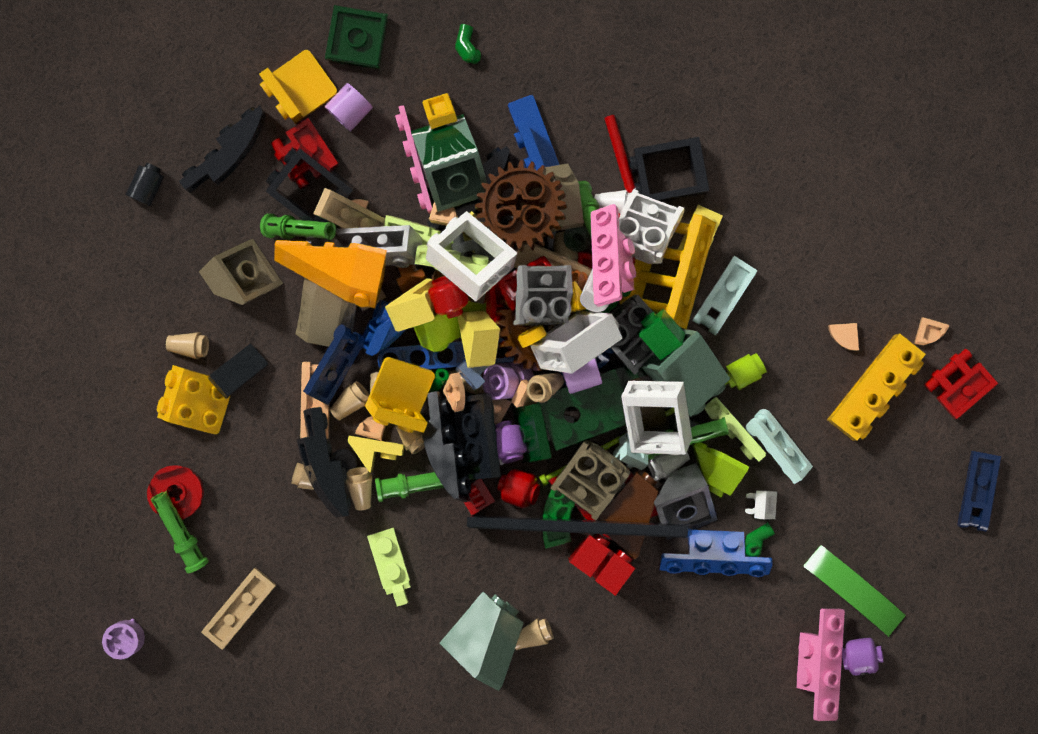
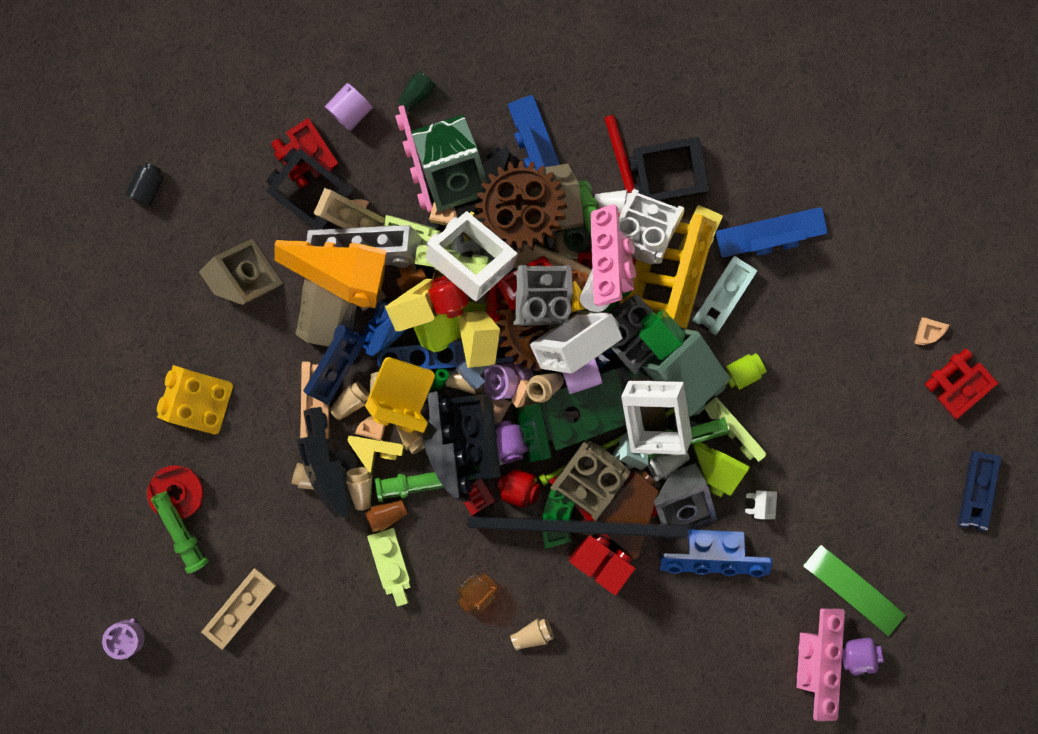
(190, 345): tan cone -> none
(236, 144): black slope -> none
(238, 371): black tile -> none
(289, 227): bright green pin -> none
(298, 86): yellow bracket -> none
(356, 37): dark green plate -> none
(385, 515): none -> dark orange cone
(416, 90): none -> clear green cone
(439, 111): yellow tile -> none
(455, 392): light nougat tile -> none
(465, 47): green arm -> none
(477, 593): none -> clear orange head
(485, 639): slope -> none
(532, 335): yellow tile -> none
(755, 540): green arm -> none
(765, 234): none -> blue bracket
(779, 445): light aqua plate -> none
(845, 335): light nougat tile -> none
(876, 387): yellow brick -> none

